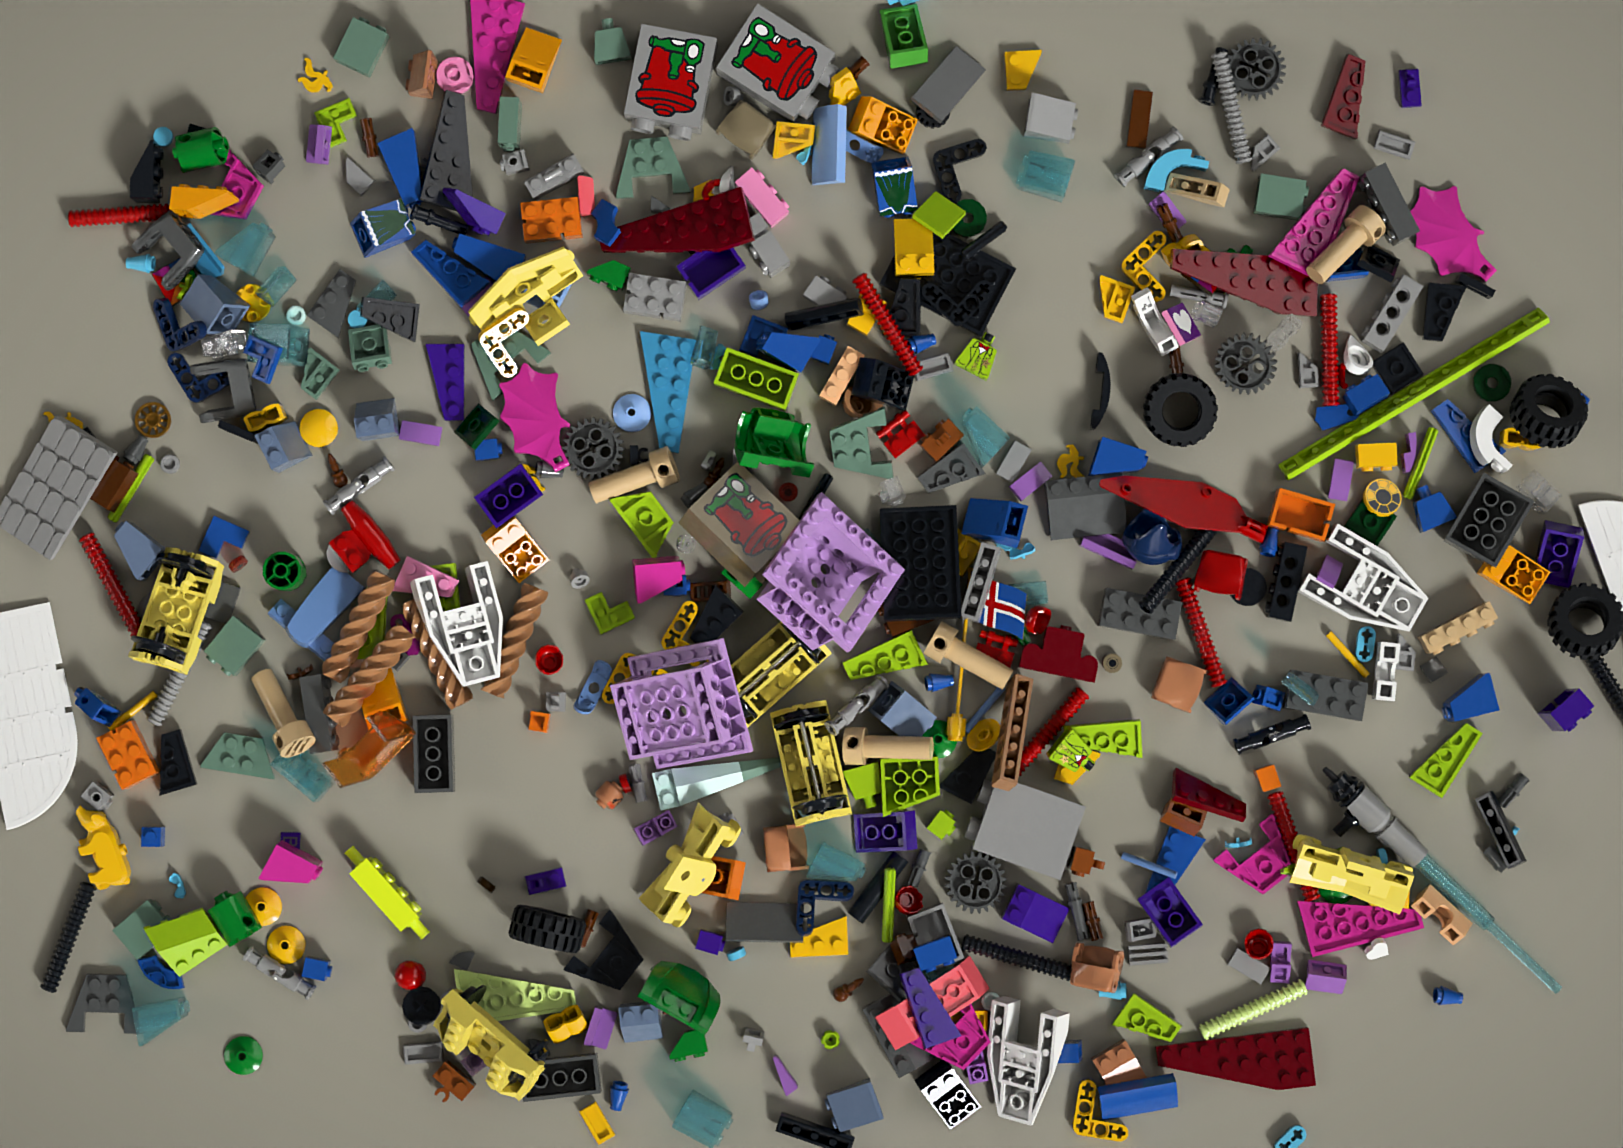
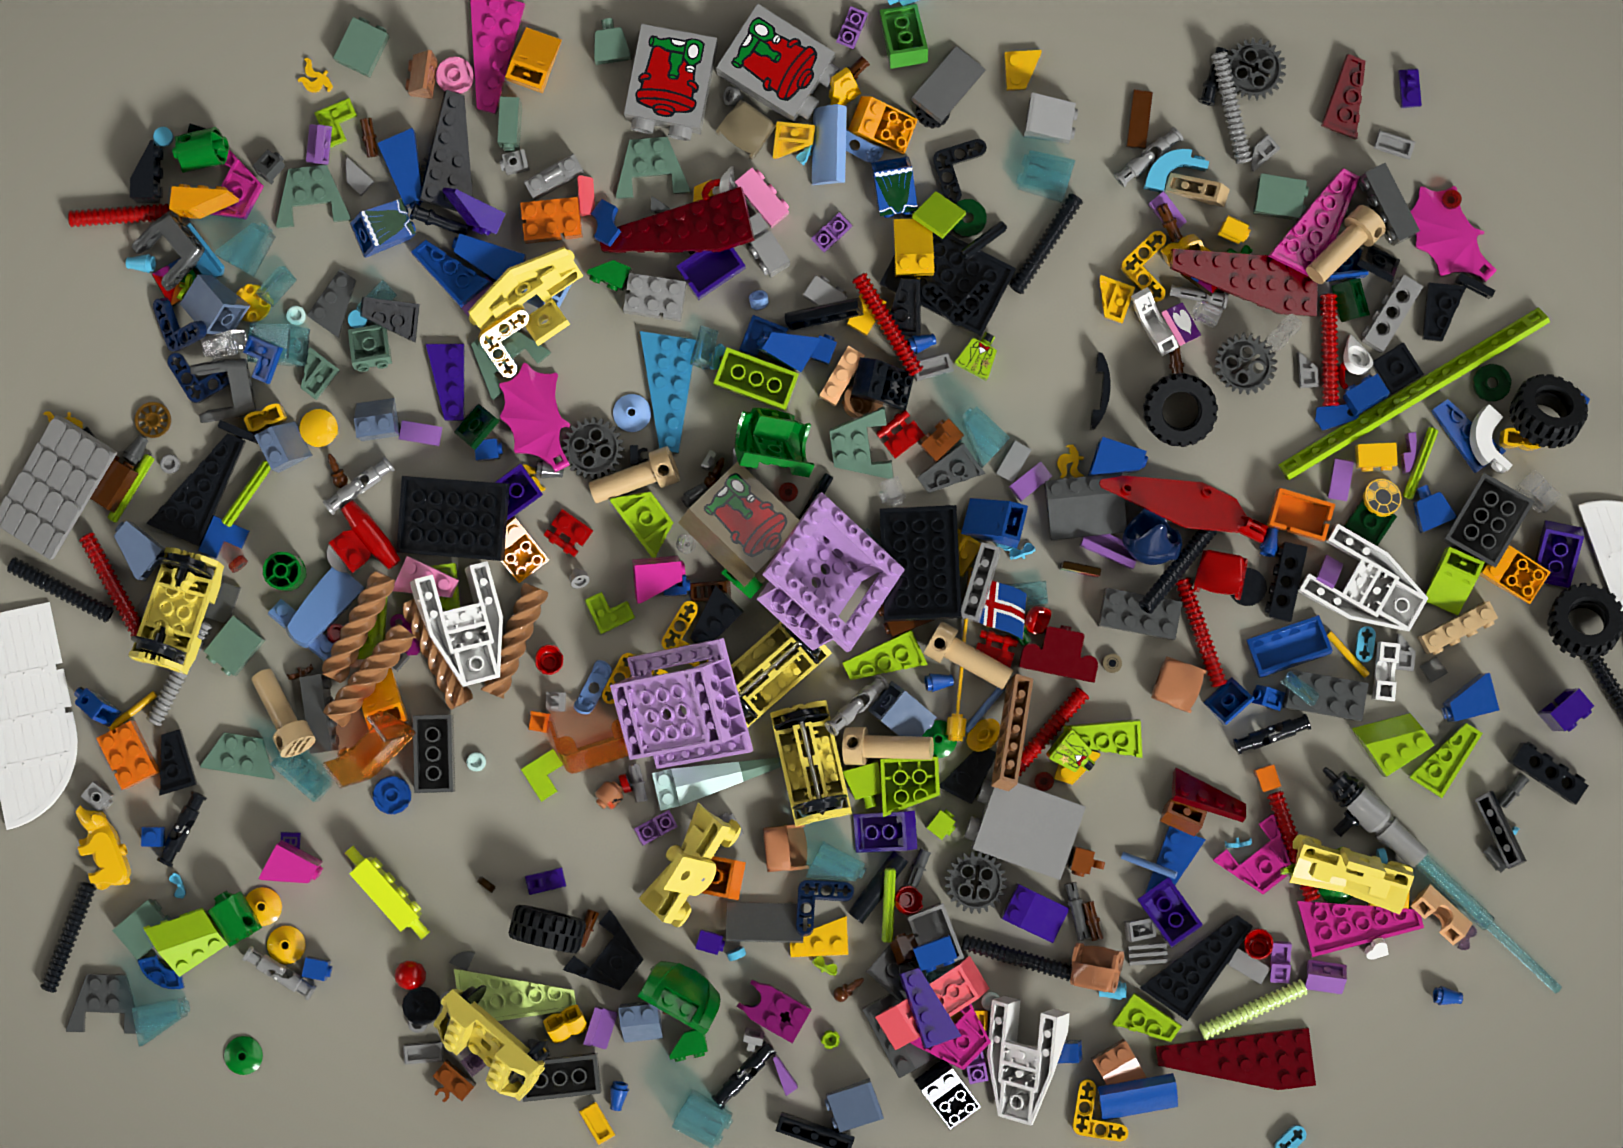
(60, 589): none -> black piece
(183, 825): none -> black piece
(197, 498): none -> black wing
(246, 494): none -> lime axle
(310, 187): none -> sand green wing
(333, 632): none -> red tile
(392, 795): none -> blue tile
(453, 518): none -> black plate
(476, 761): none -> light aqua tile
(538, 772): none -> lime tile
(572, 528): none -> red plate
(590, 755): none -> clear orange windscreen
(741, 1076): none -> black piece
(770, 1007): none -> magenta brick
(820, 963): none -> lime piece
(832, 232): none -> medium lavender slope
(852, 27): none -> medium lavender slope
(1044, 781): none -> clear red tile
(1046, 243): none -> black piece
(1080, 569): none -> dark brown tile
(1190, 977): none -> black wing
(1234, 230): none -> yellow brick
(1289, 646): none -> blue slope
(1350, 300): none -> dark green panel
(1393, 742): none -> lime wedge
(1451, 199): none -> clear red tile
(1453, 580): none -> lime slope
(1464, 943): none -> clear purple piece
(1521, 760): none -> black brick

